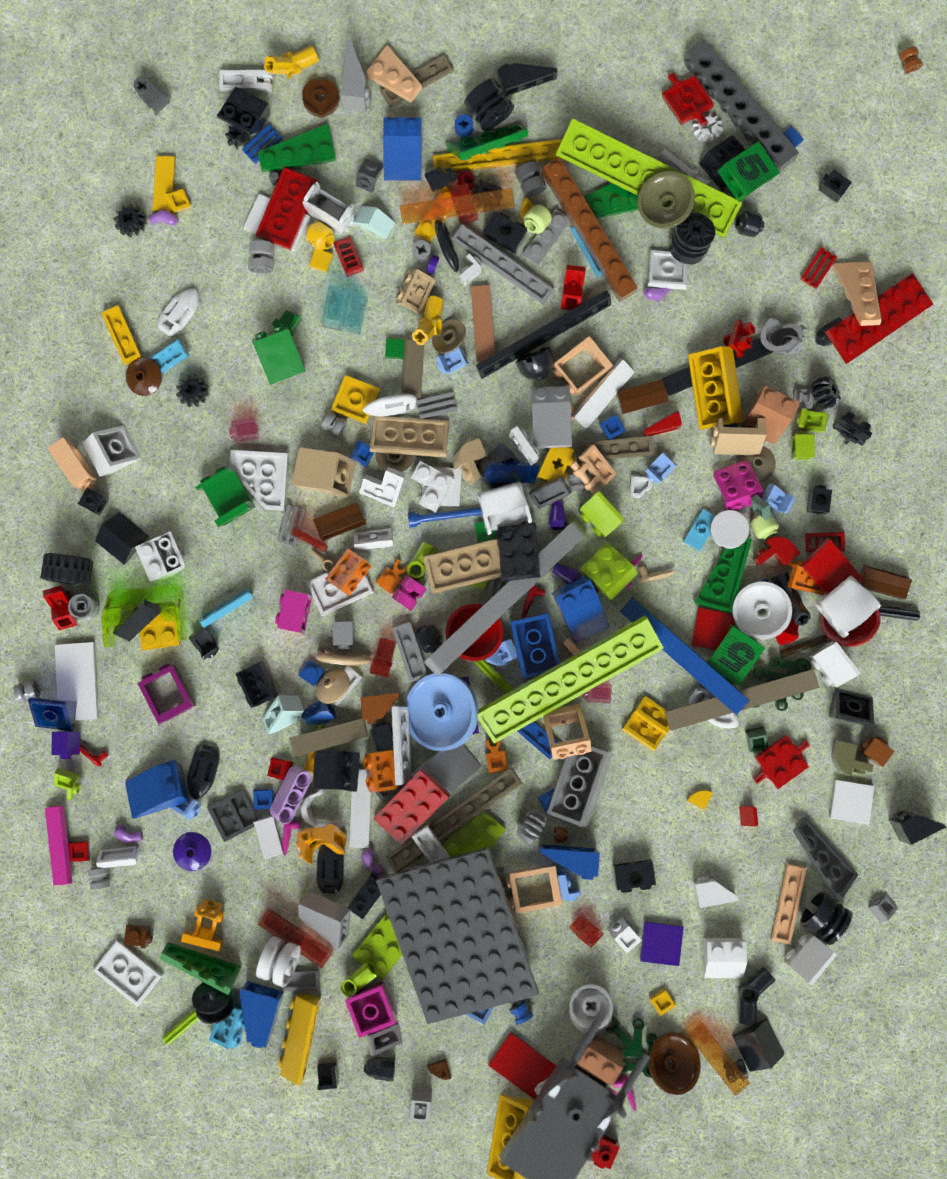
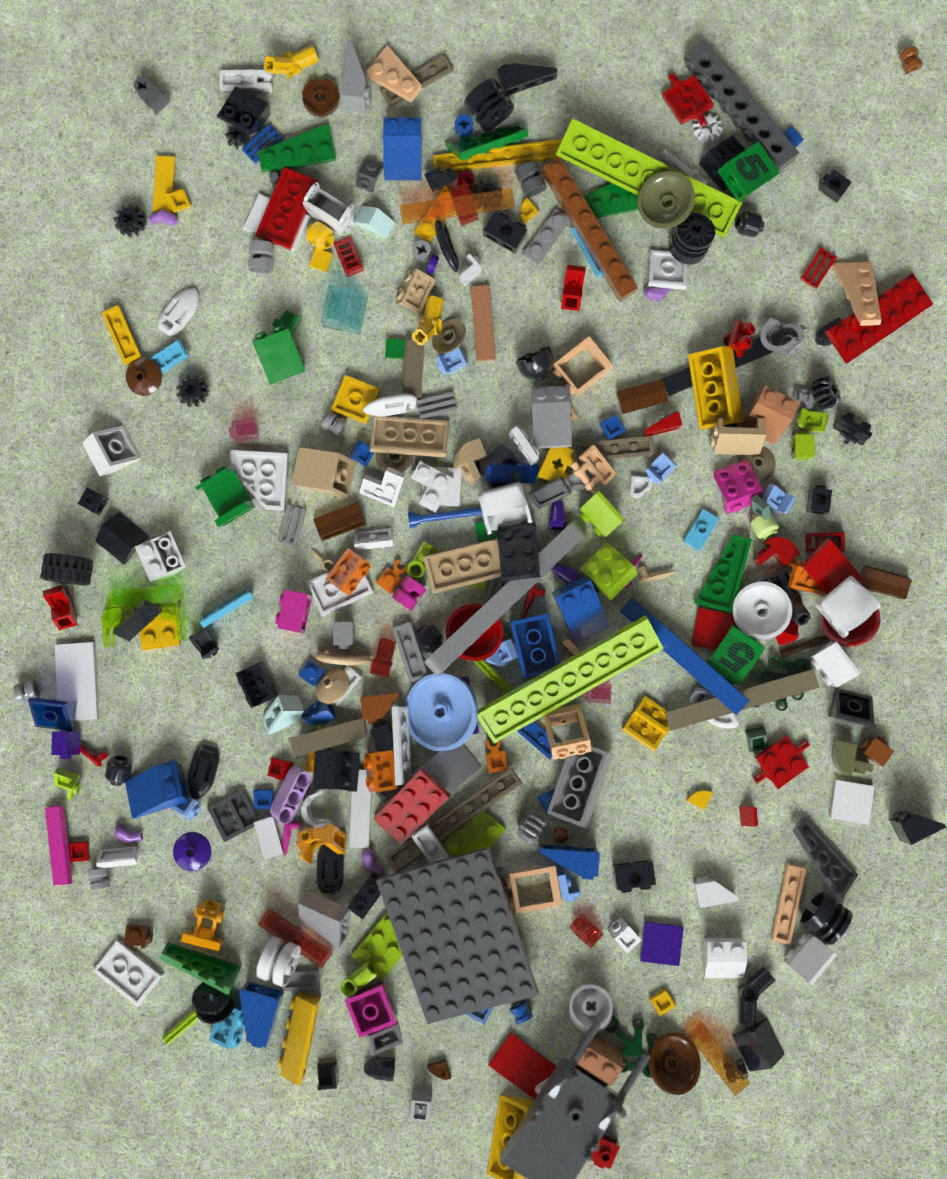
(73, 464): light nougat window -> none
(84, 607): light grey wheel -> none
(118, 770): none -> black head
(170, 714): magenta window -> none
(309, 540): clear red tile -> none
(502, 264): light grey tile -> none
(537, 219): yellowish green head -> none
(543, 334): black tile -> none
(603, 393): white tile -> none
(619, 1083): dark pink bar -> none
(729, 529): white tile -> none
(883, 908): light grey slope -> none
(900, 613): black axle -> none

